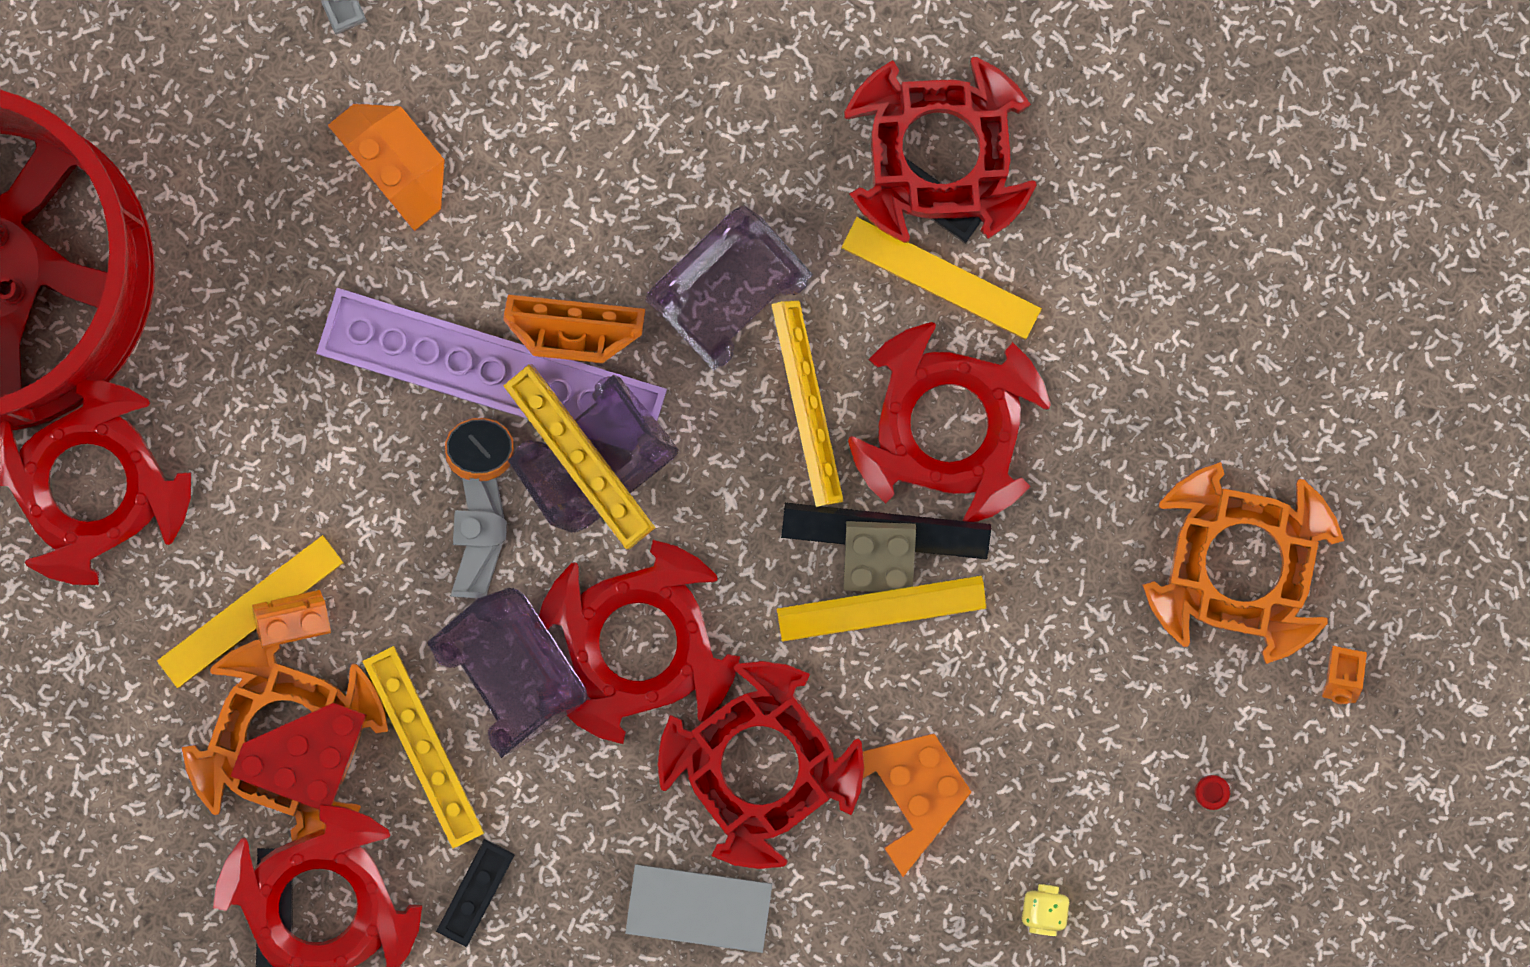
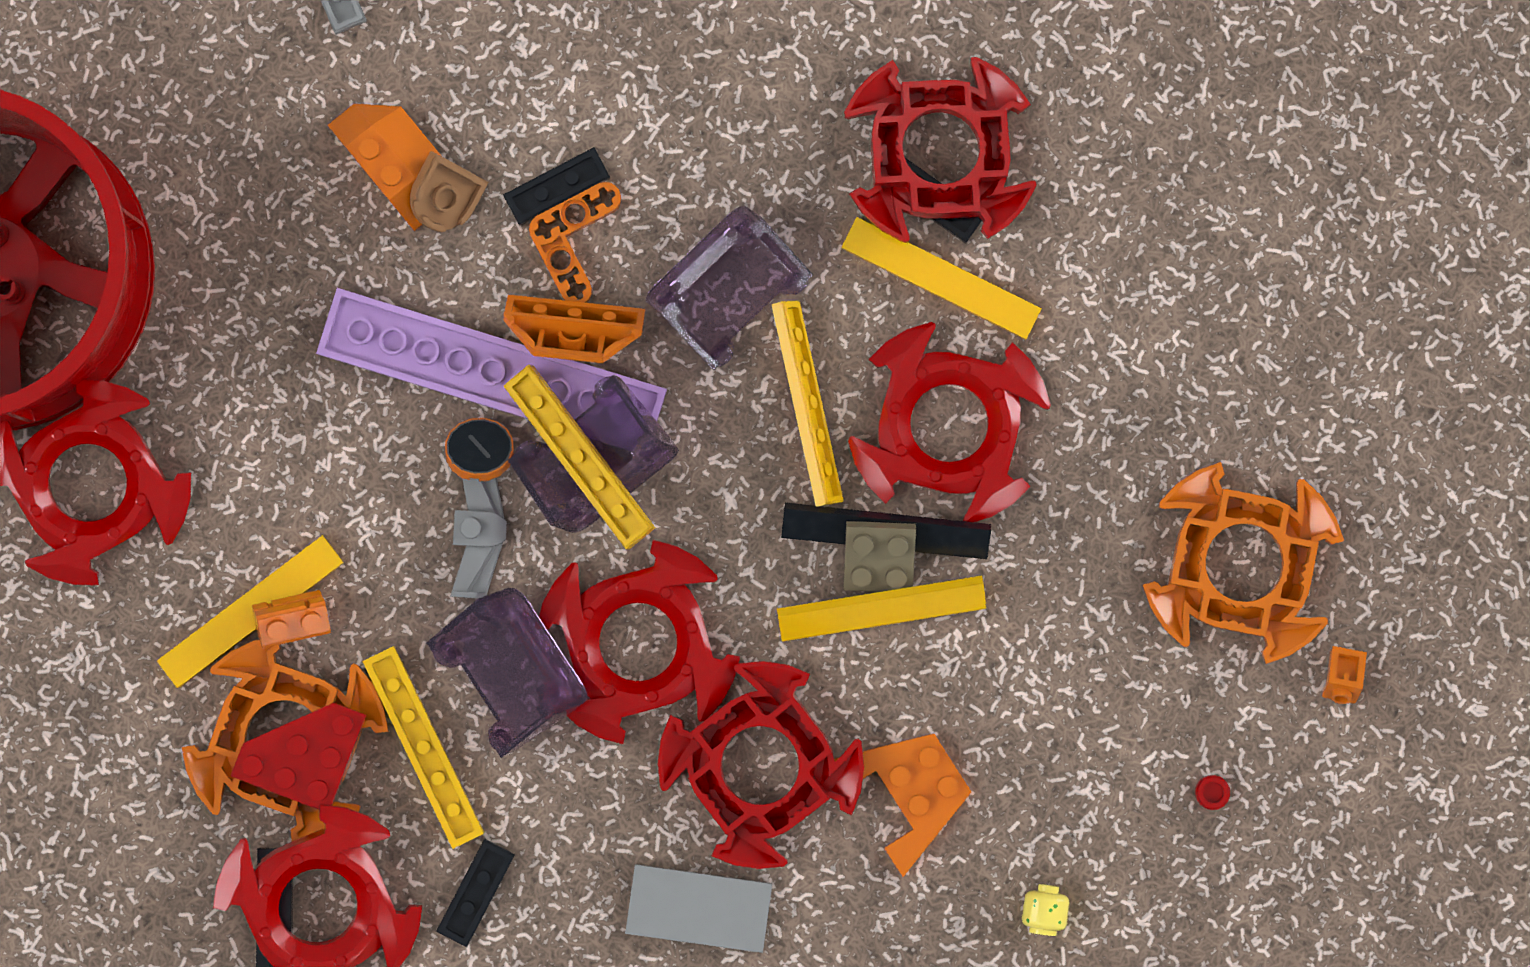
(444, 194): none -> medium nougat tile
(556, 186): none -> black tile
(559, 242): none -> orange beam

